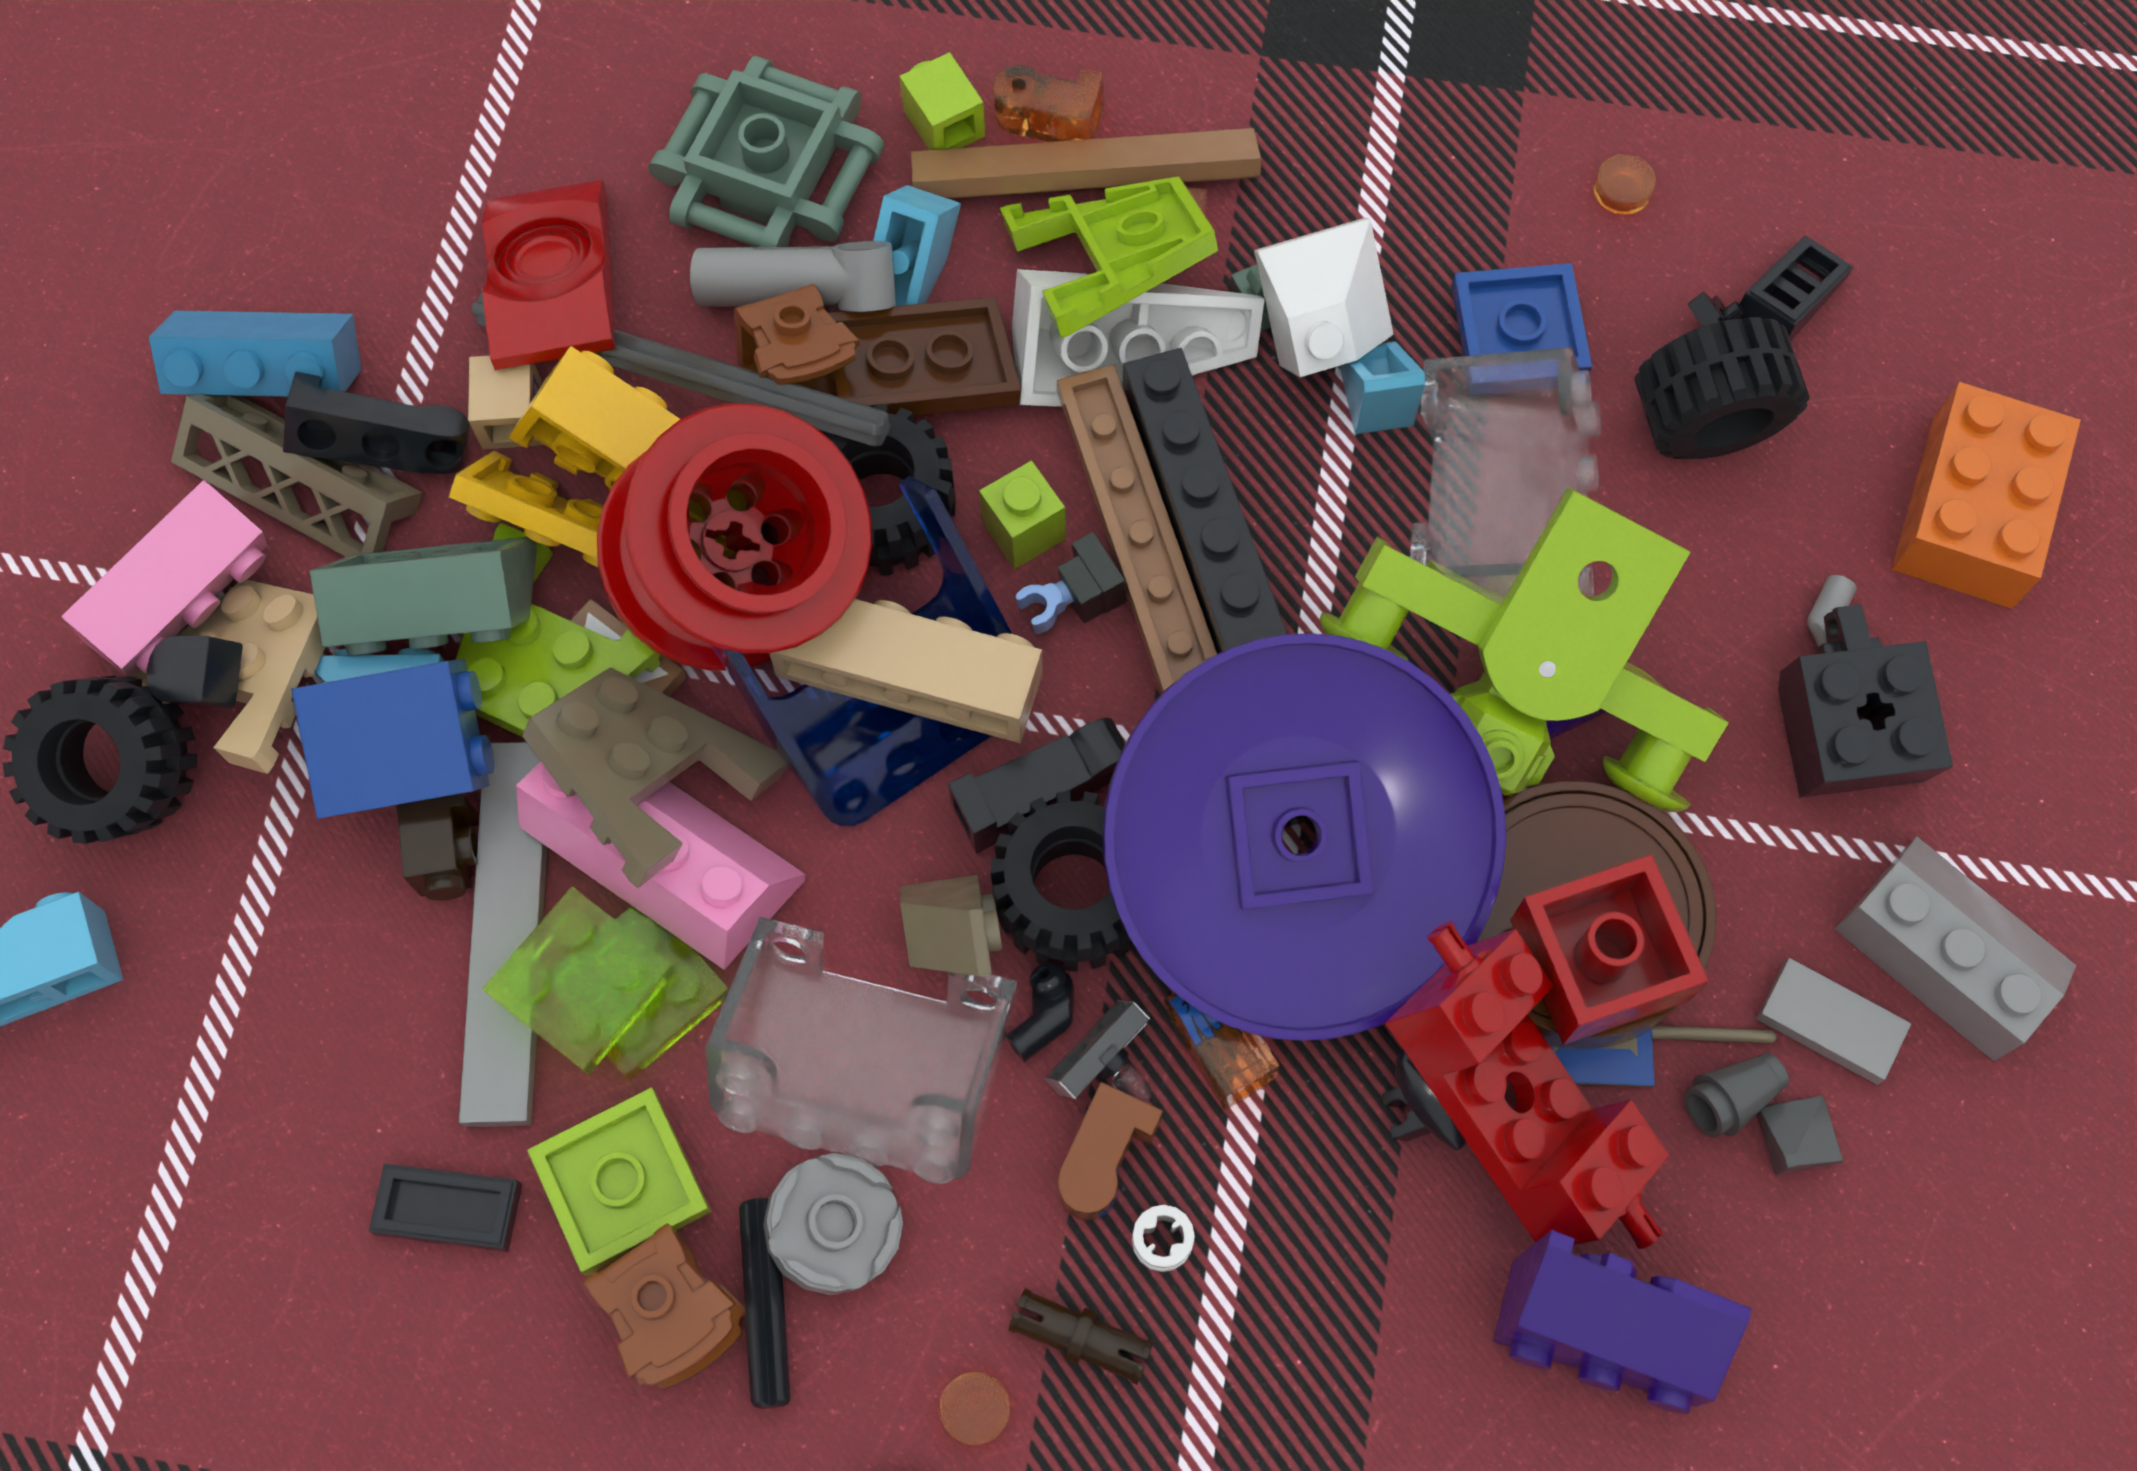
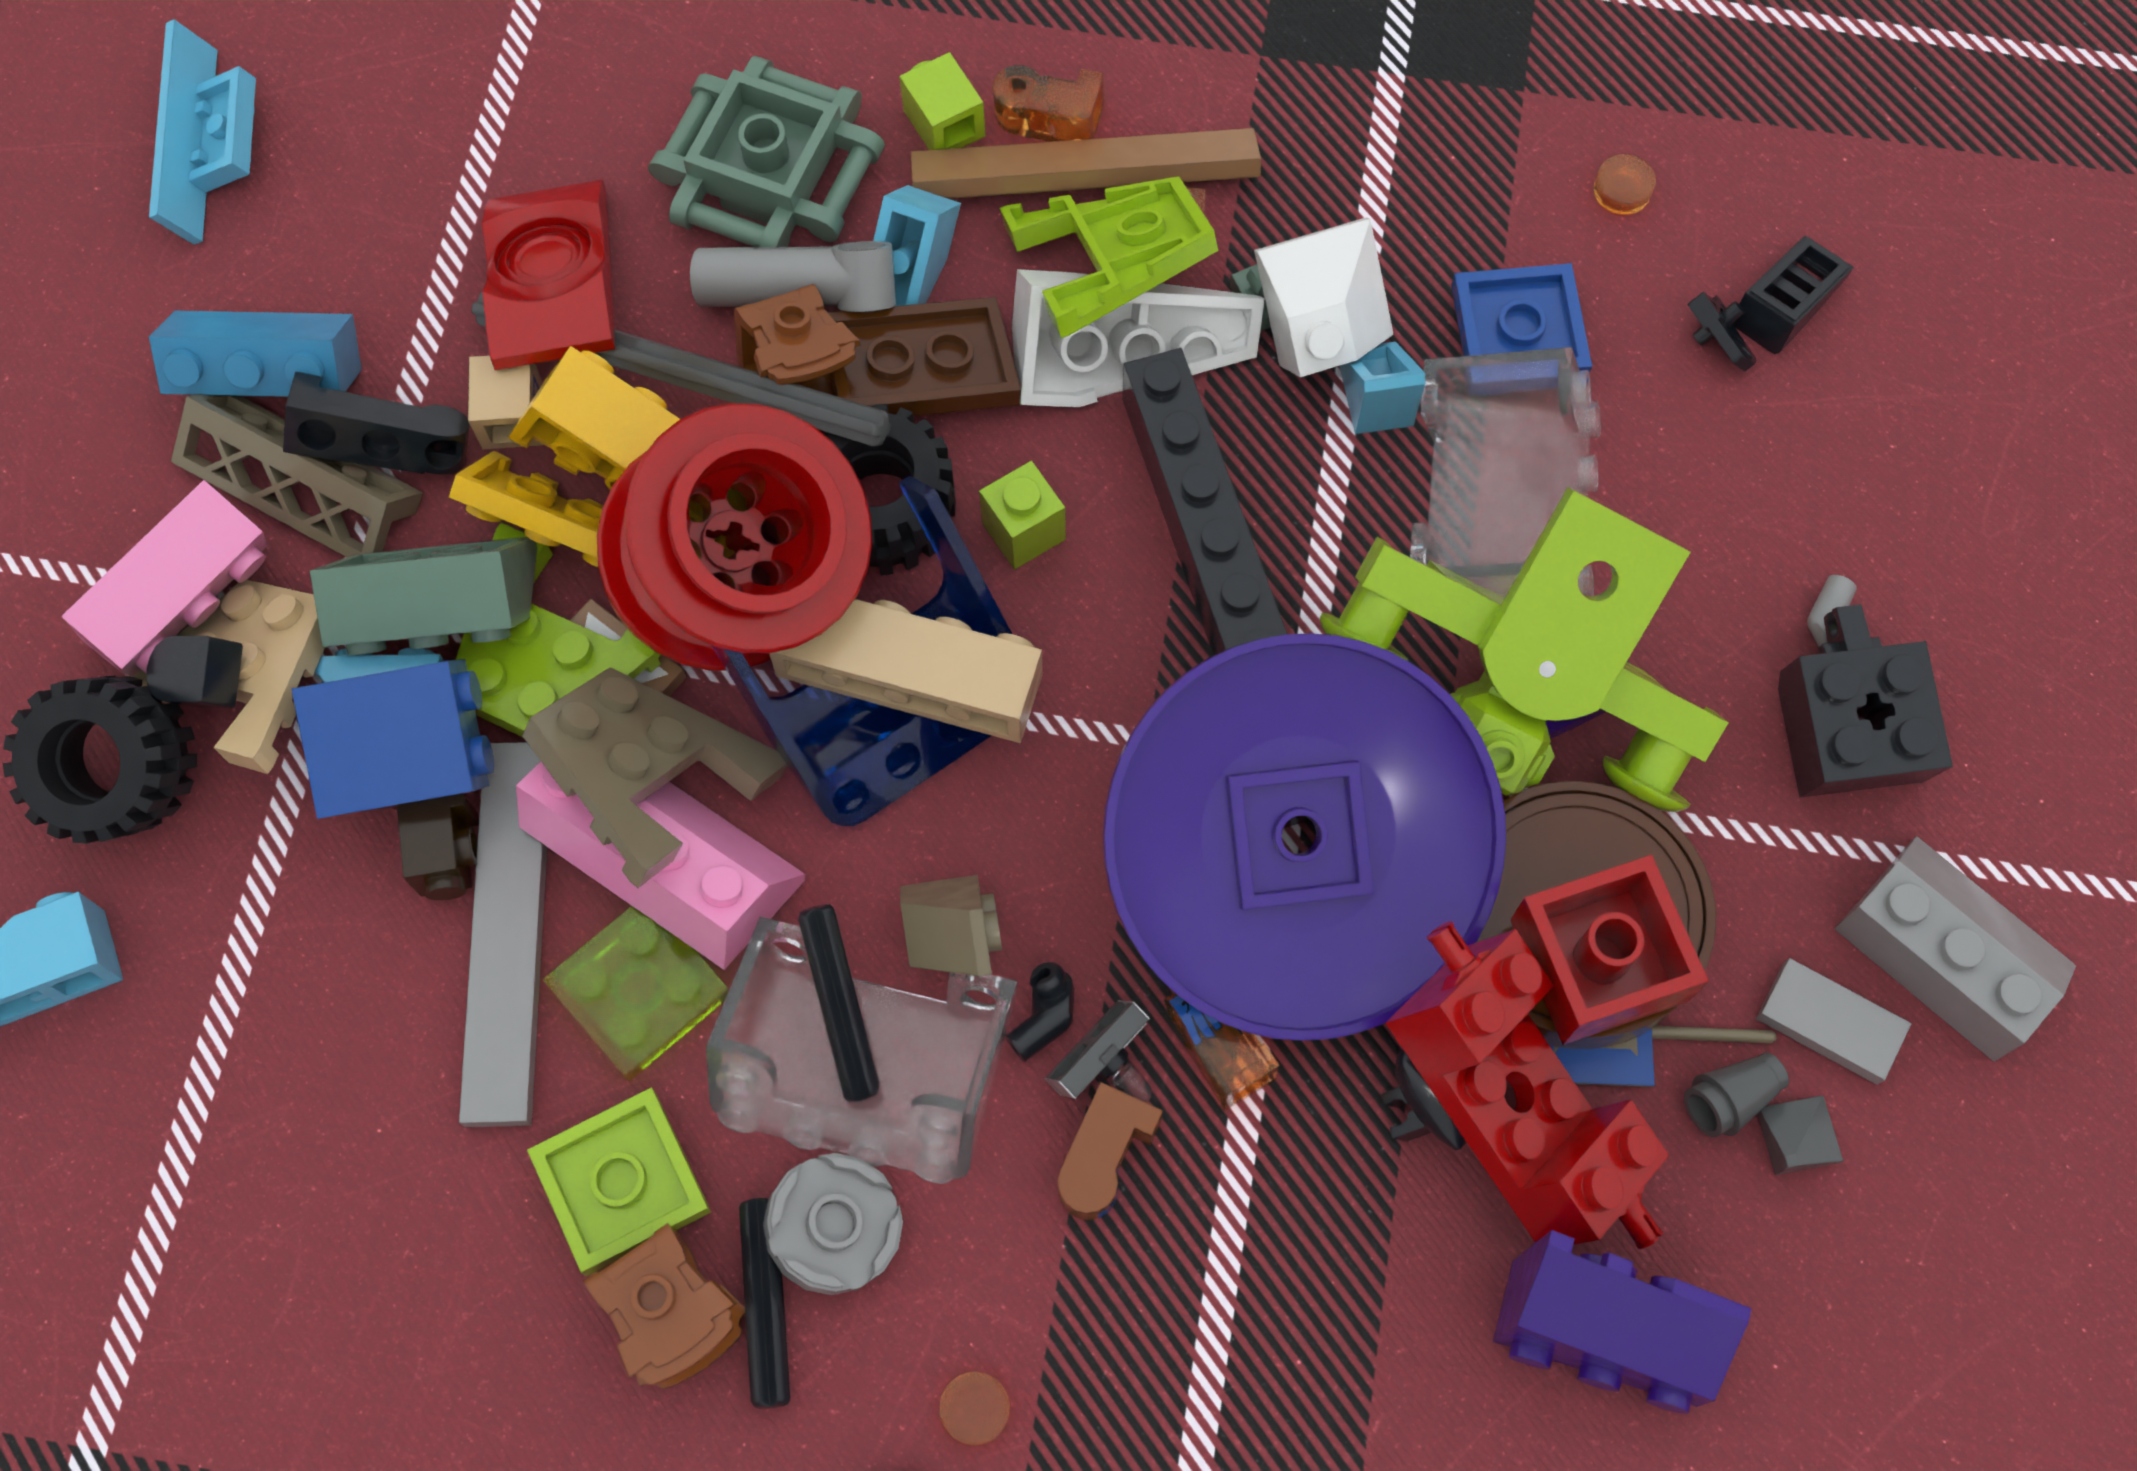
(199, 131): none -> medium azure bracket
(445, 1207): black tile -> none
(579, 980): clear neon green plate -> none
(838, 1002): none -> black axle
(1031, 919): black tyre -> none
(1066, 764): black leg -> none
(1081, 1336): dark brown pin -> none
(1086, 582): pearl dark grey piece -> none
(1136, 523): medium nougat plate -> none
(1147, 1223): white bush -> none
(1721, 388): black tyre -> none
(1986, 495): orange brick -> none

